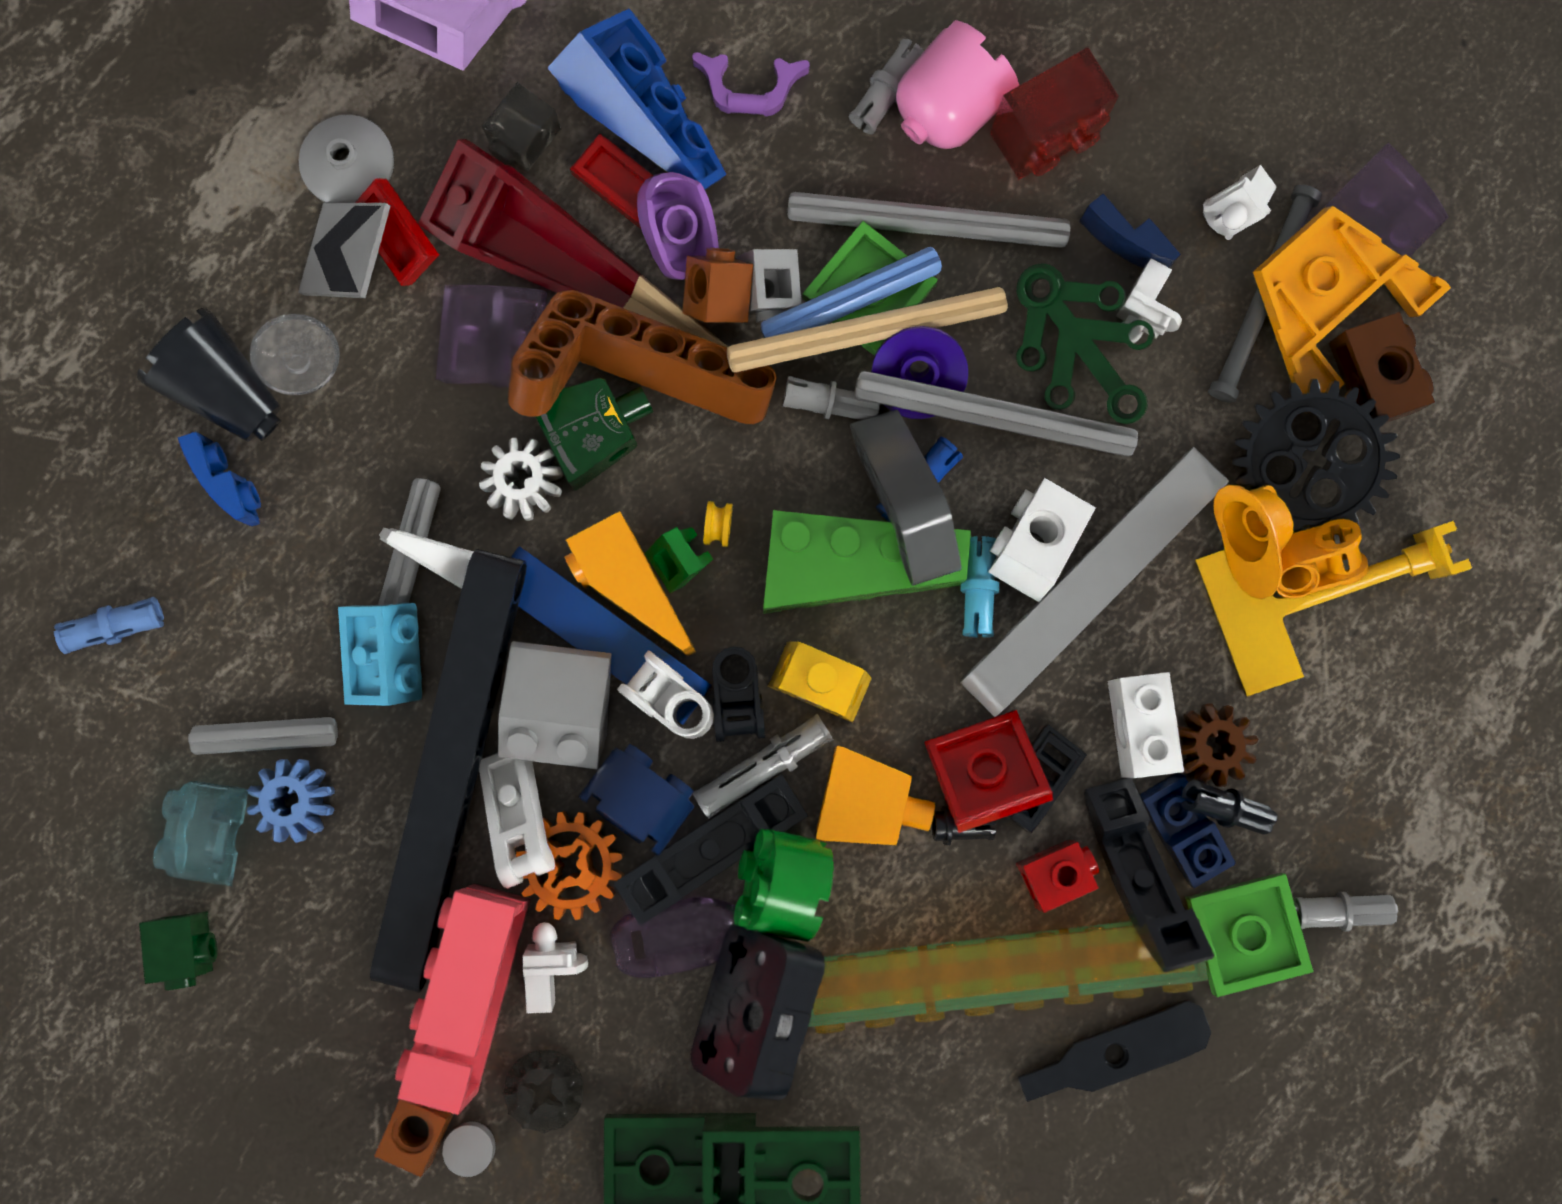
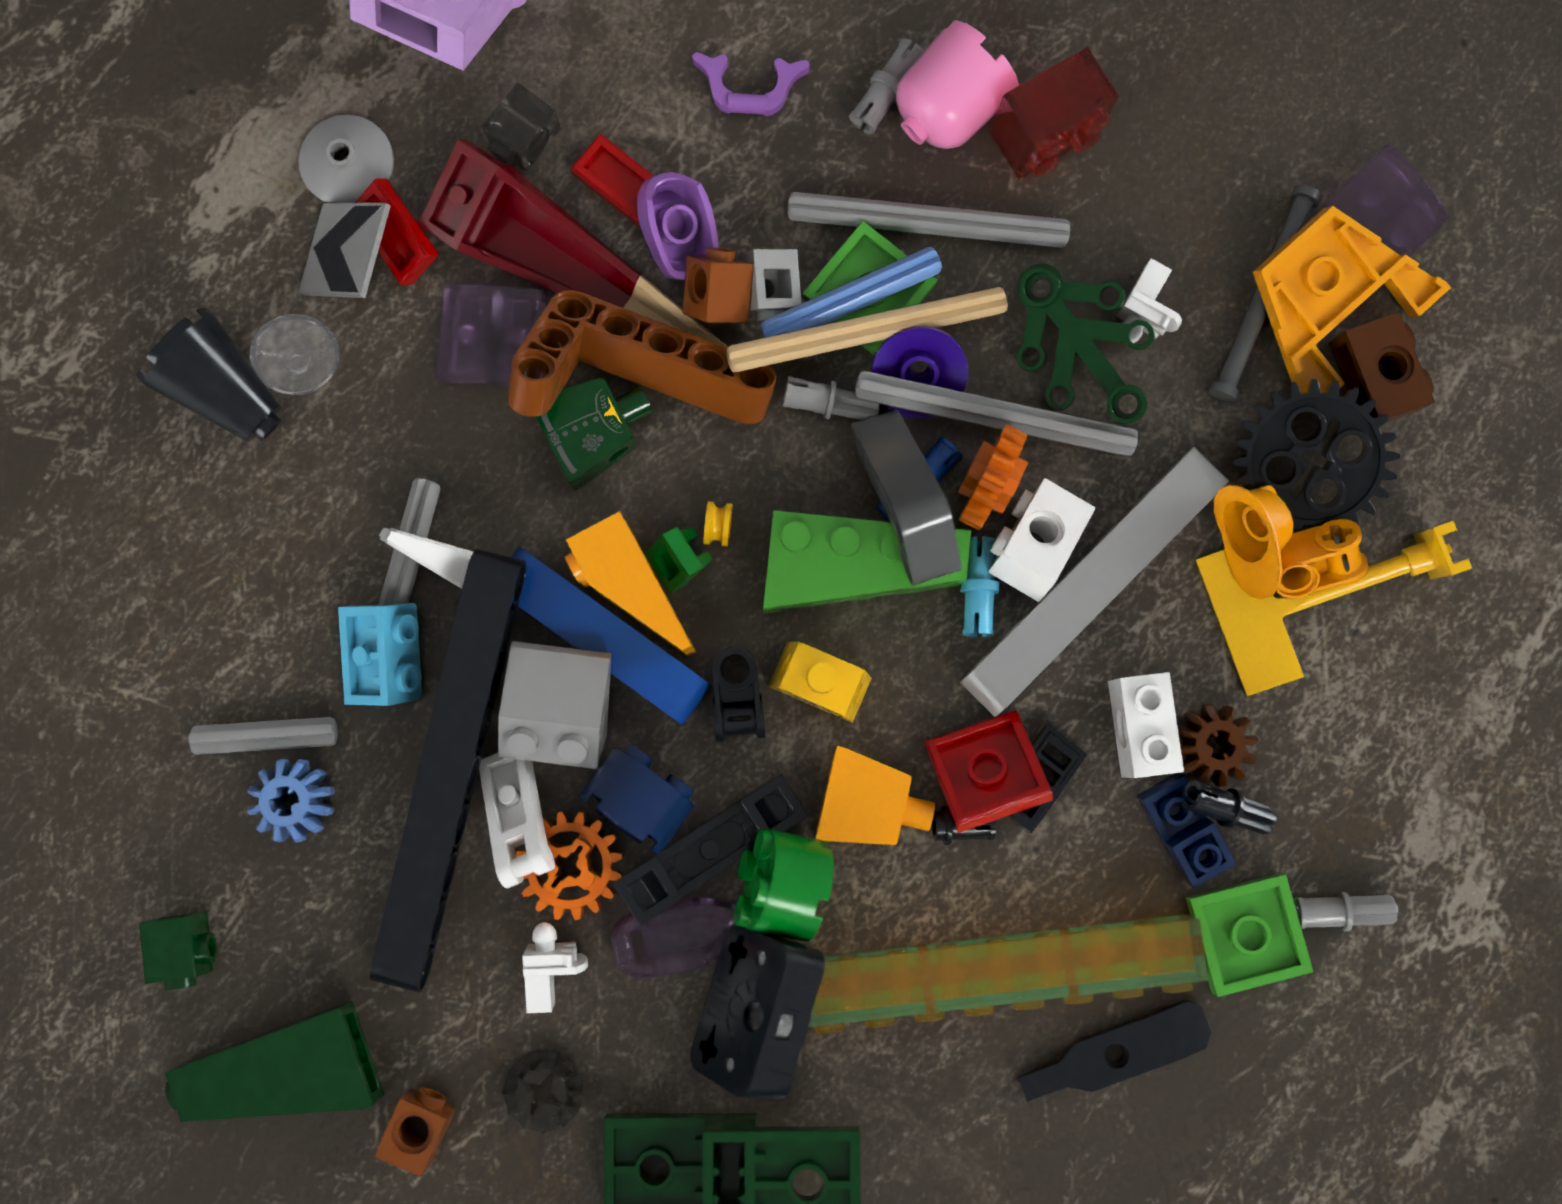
(108, 625): medium blue pin -> none
(201, 832): clear light blue cylinder -> none
(227, 489): blue slope -> none
(286, 1071): none -> dark green slope
(462, 998): coral piece -> none
(469, 1149): light grey tile -> none
(507, 469): white gear -> none
(620, 82): blue wedge -> none
(665, 696): white piece -> none
(763, 766): light grey pin -> none
(993, 477): none -> orange gear
(1059, 874): red brick -> none
(1119, 236): dark blue slope -> none
(1141, 878): black slope -> none
(1240, 203): white piece -> none

